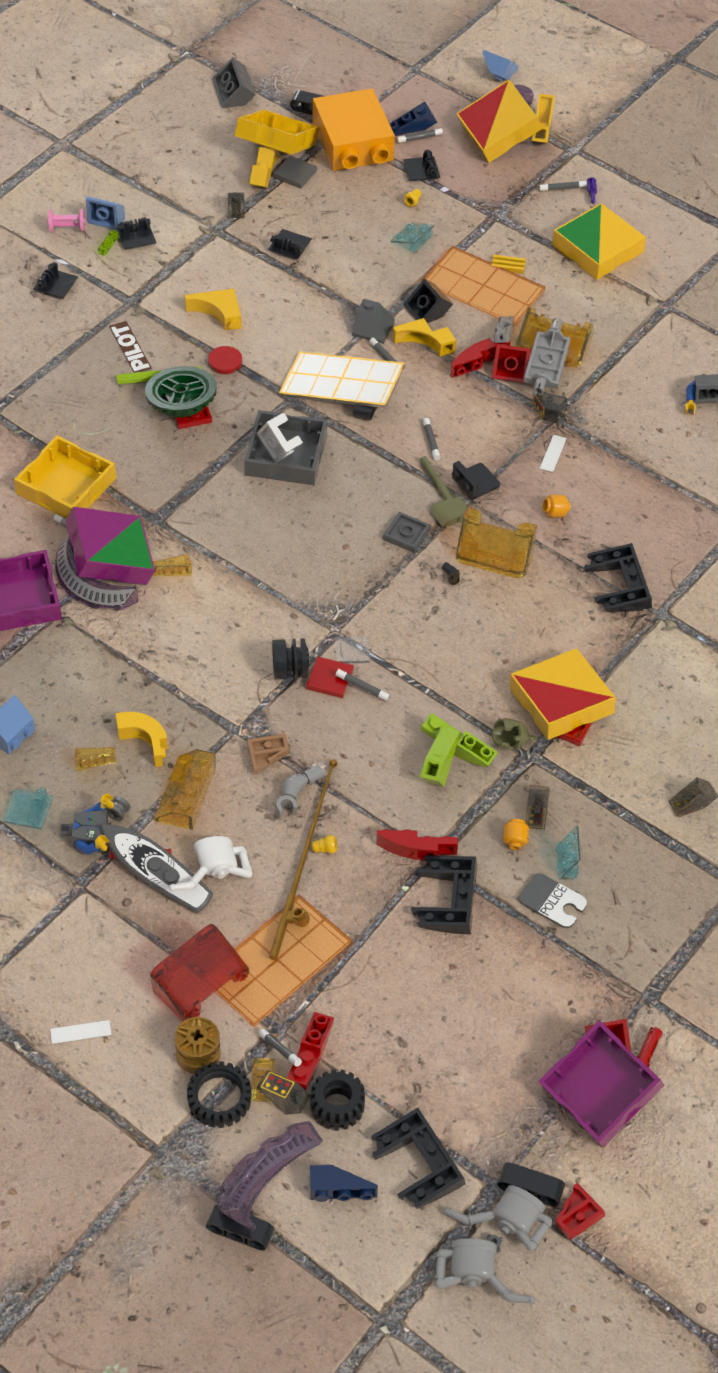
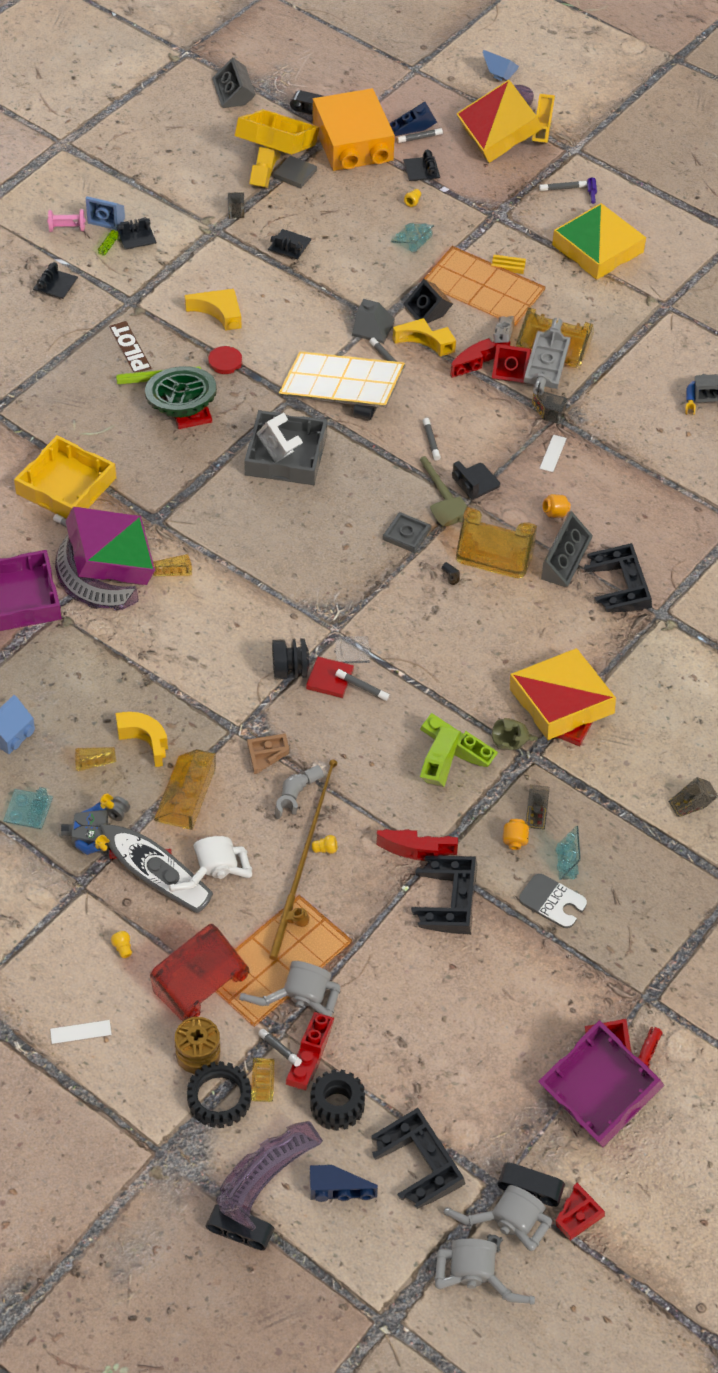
(121, 941): none -> yellow piece
(283, 1093): clear smoke slope -> none
(305, 986): none -> light grey piece
(566, 551): none -> dark grey slope

